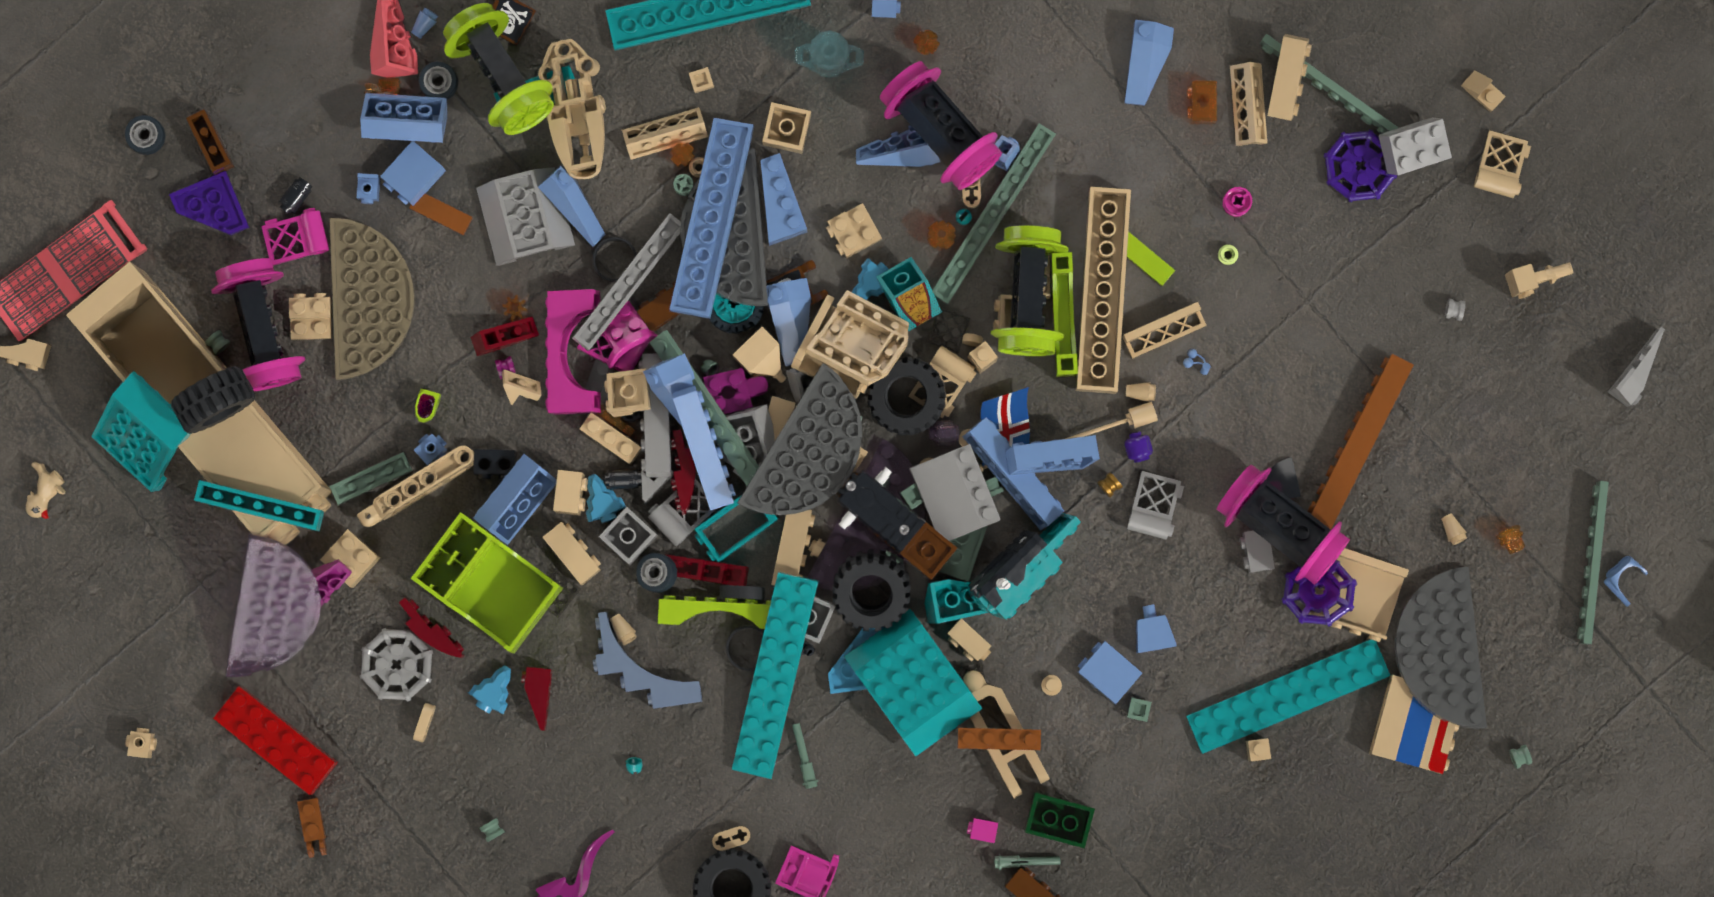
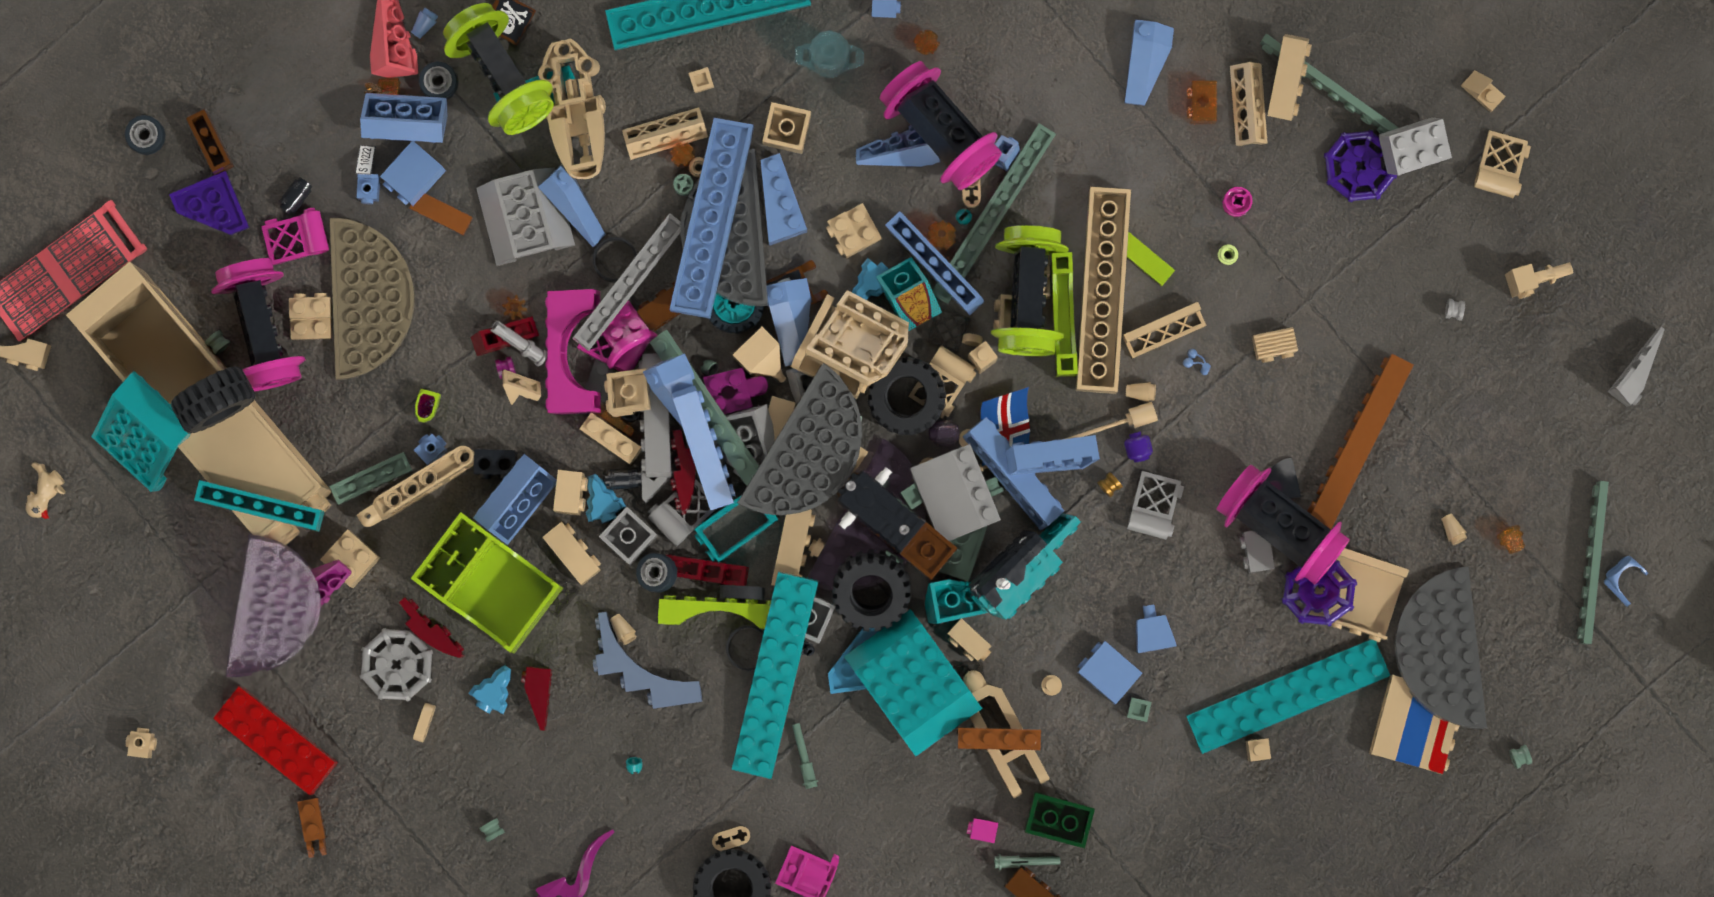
(365, 159): none -> white sticker
(526, 348): none -> light grey pin
(934, 263): none -> medium blue brick
(1275, 344): none -> tan brick

